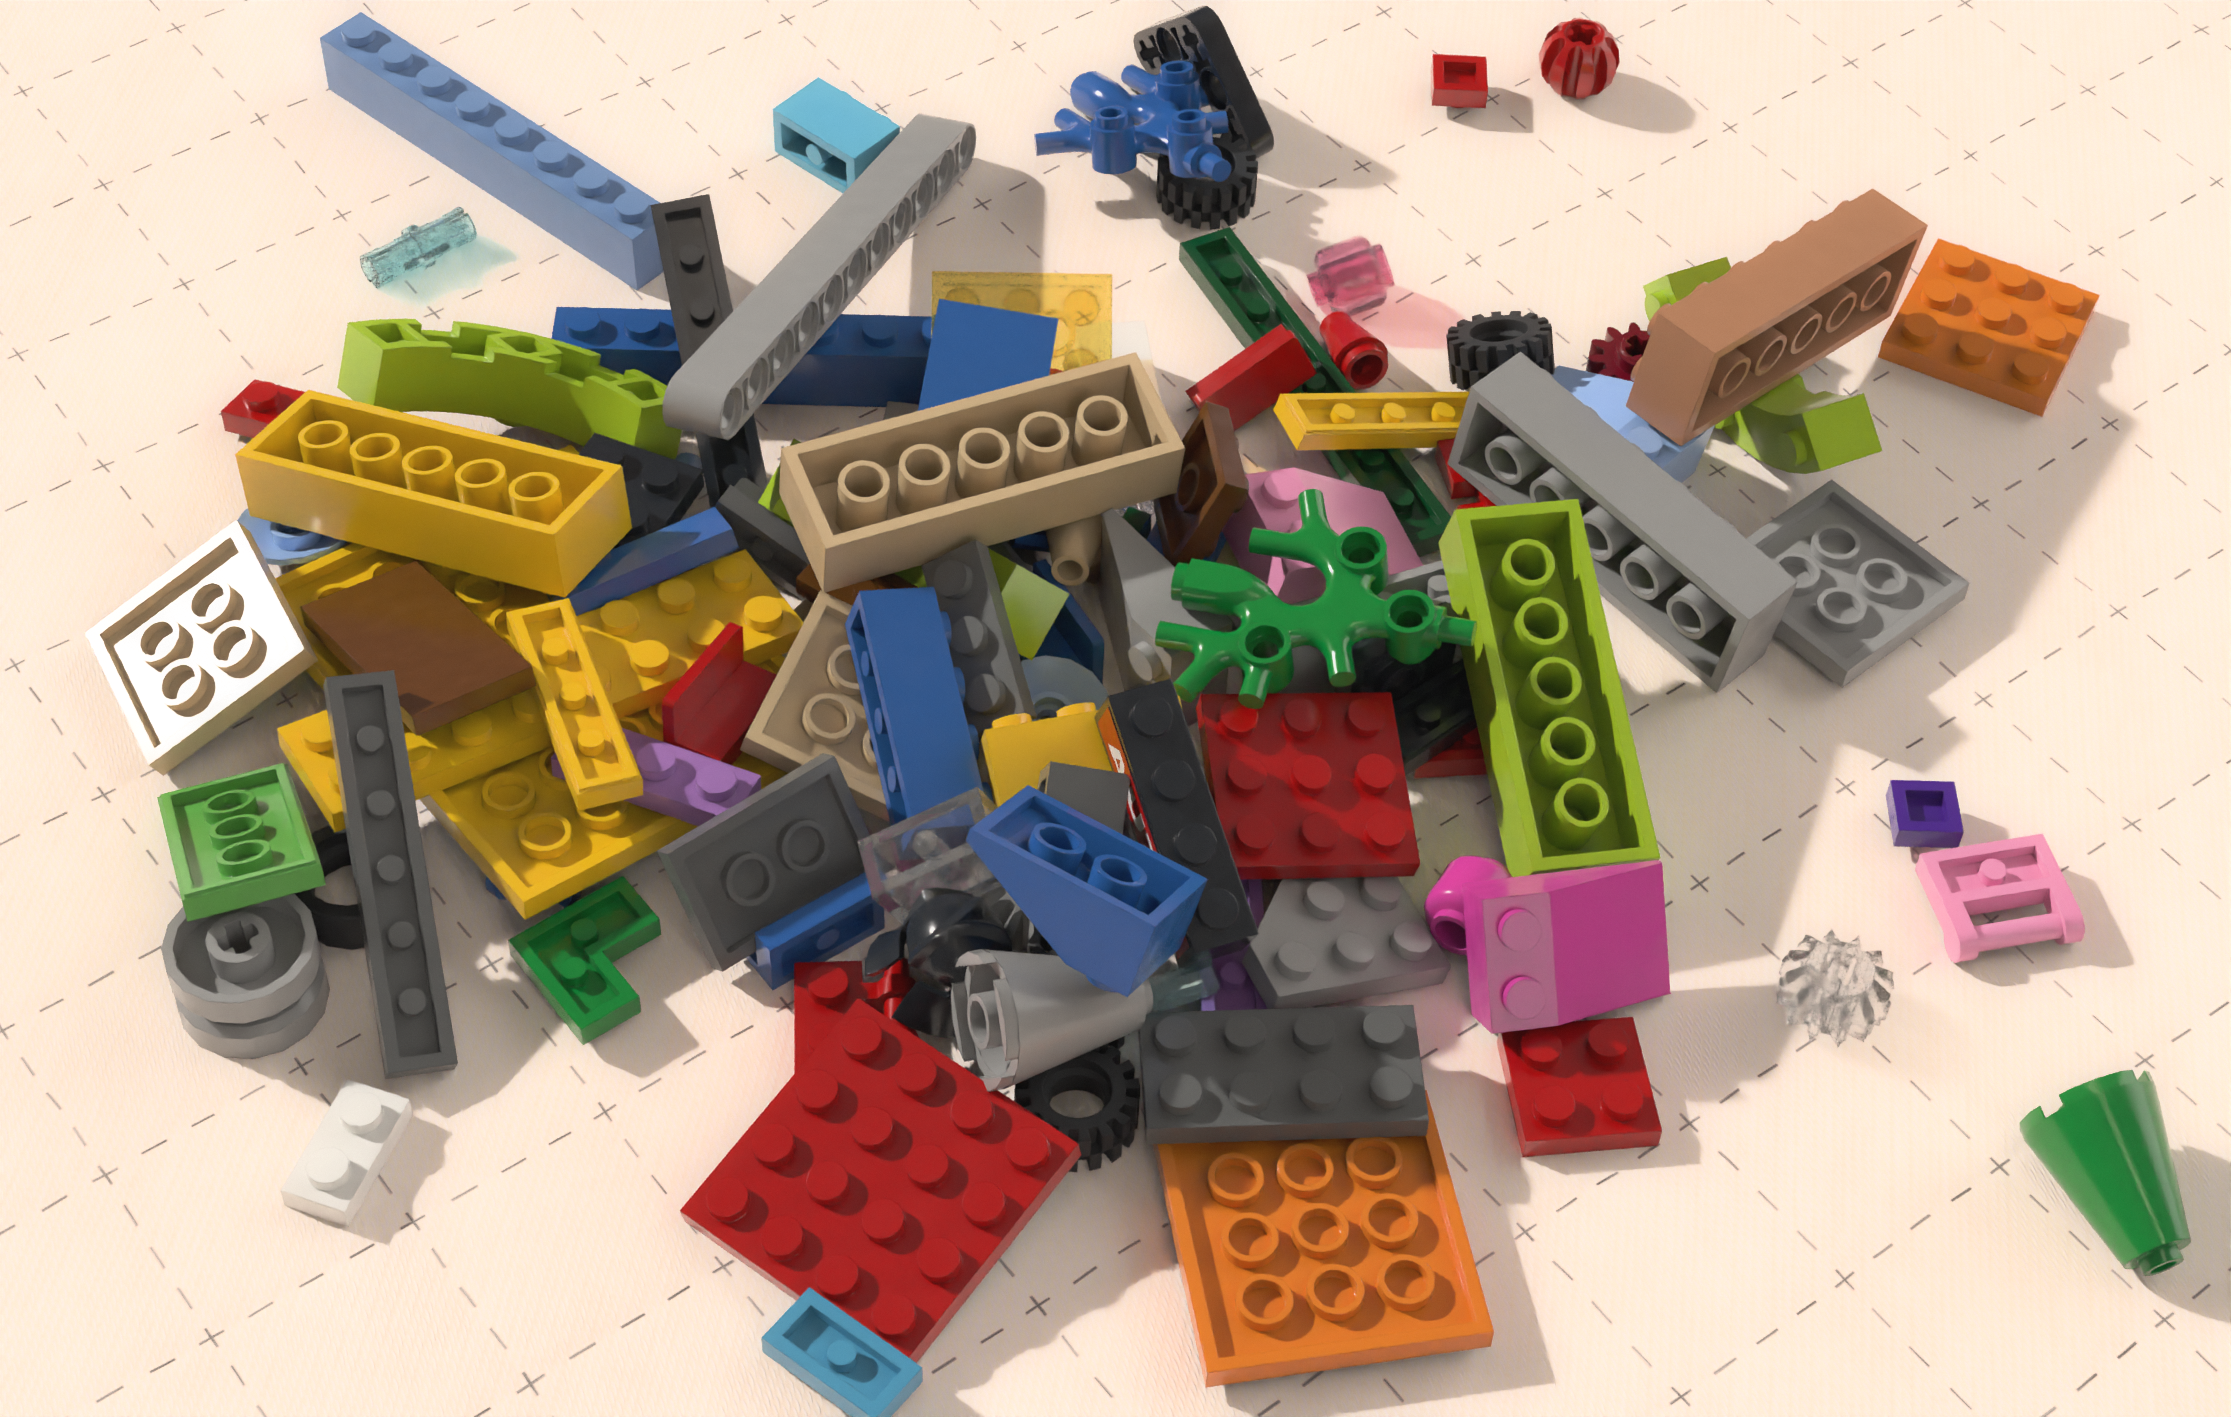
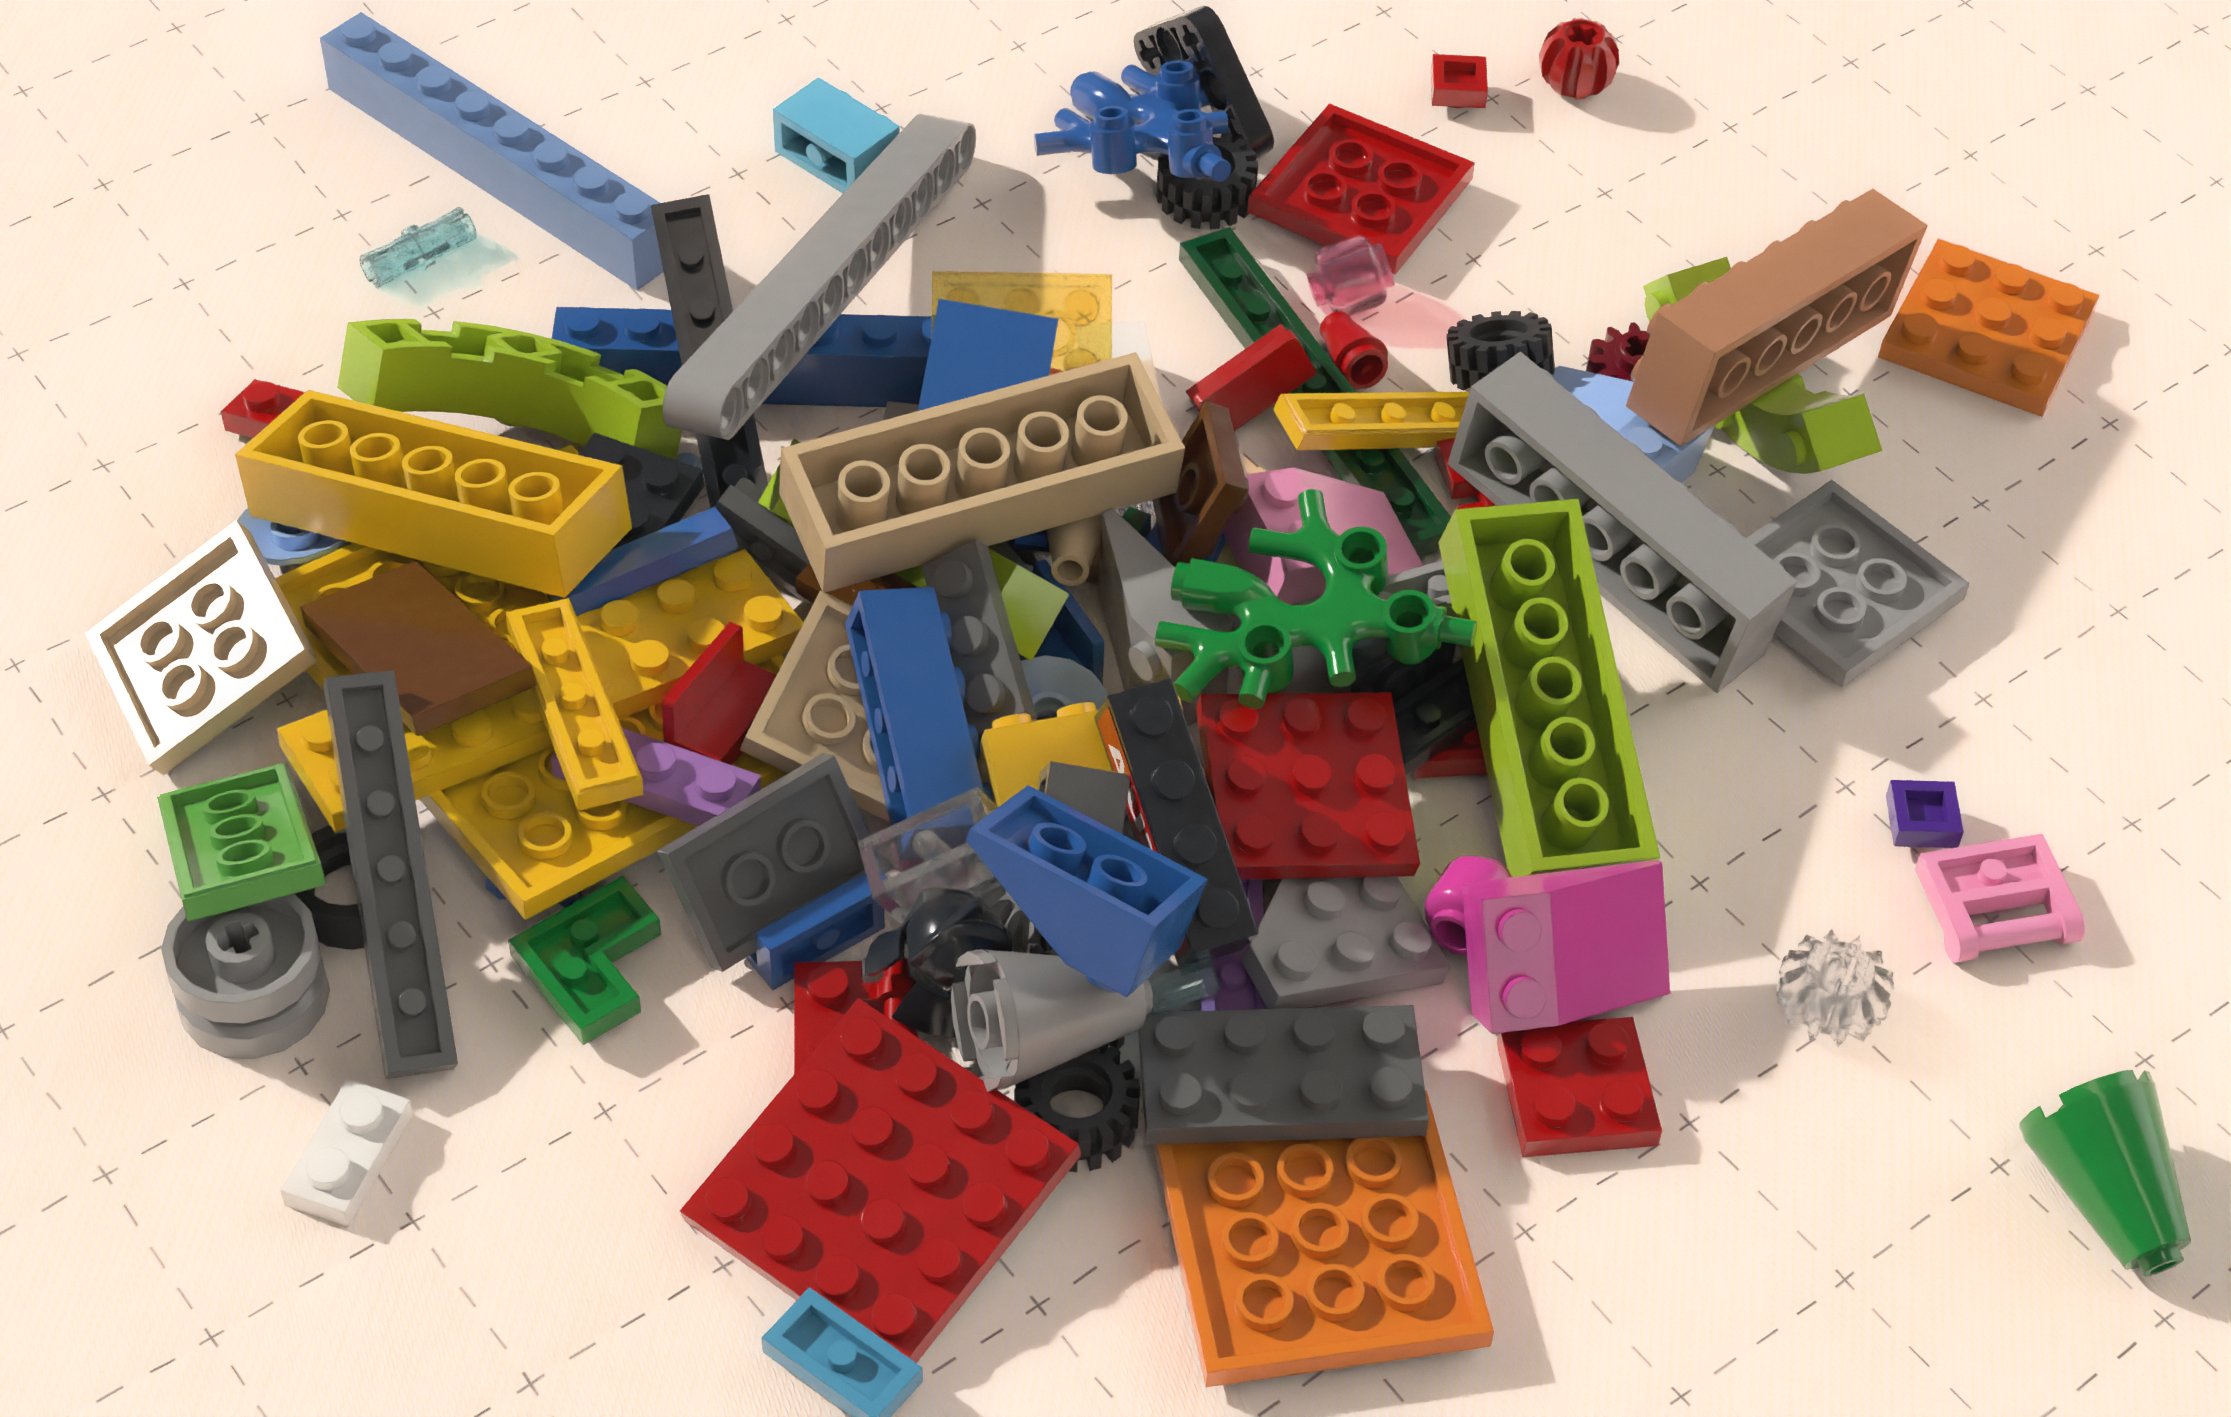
(1361, 180): none -> red plate

